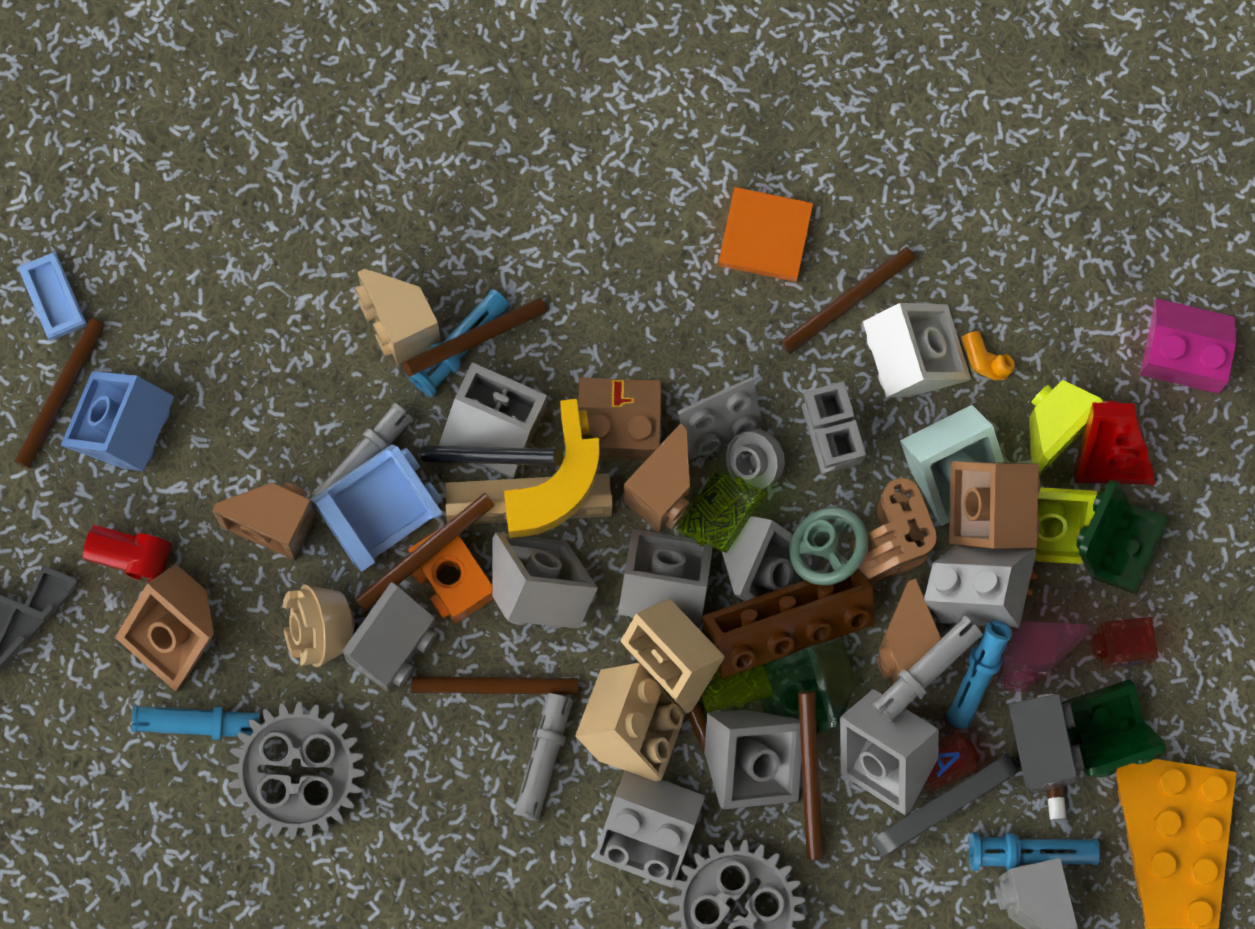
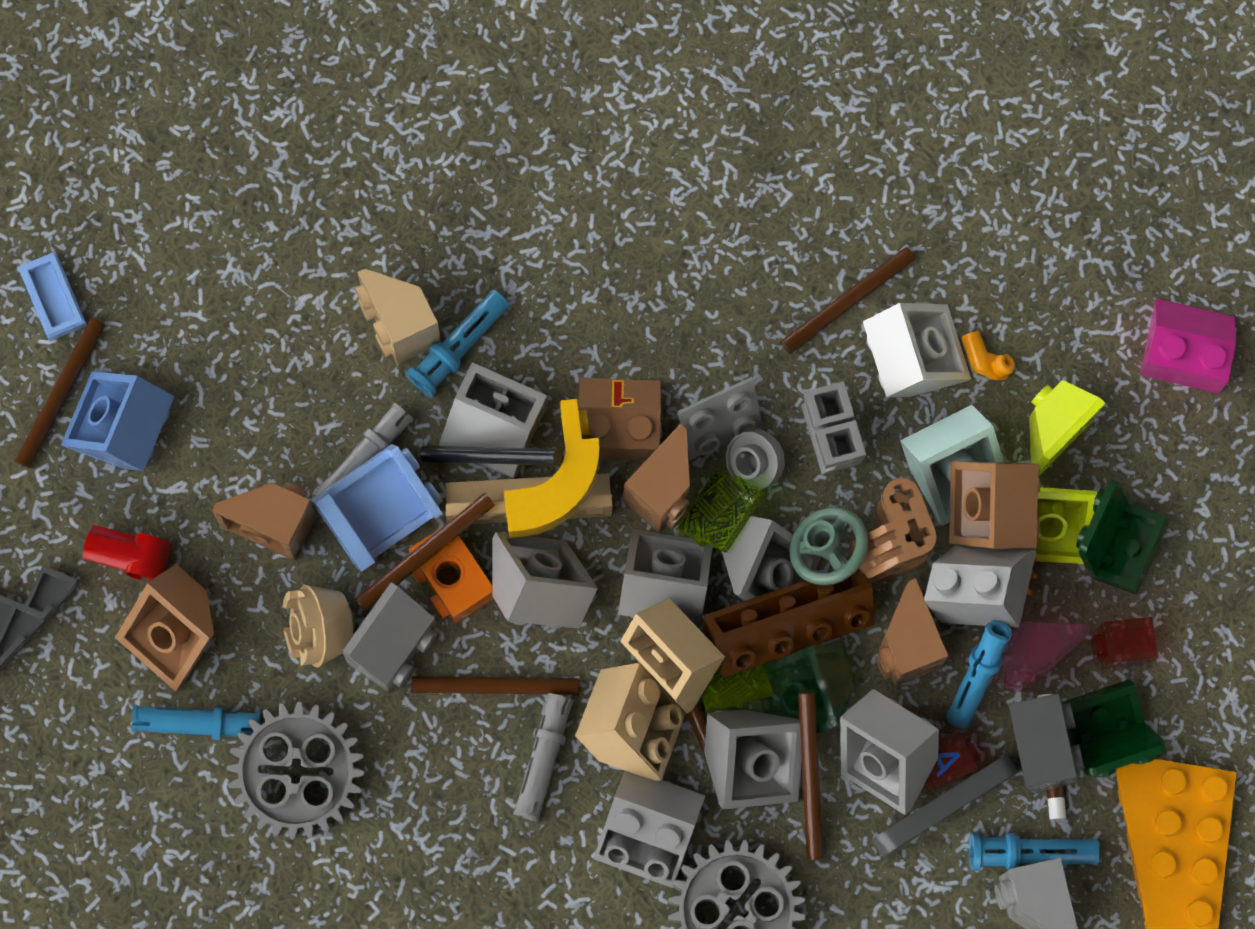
(474, 337): reddish brown bar -> none
(765, 234): orange tile -> none
(927, 669): light grey pin -> none
(1113, 447): red wing -> none

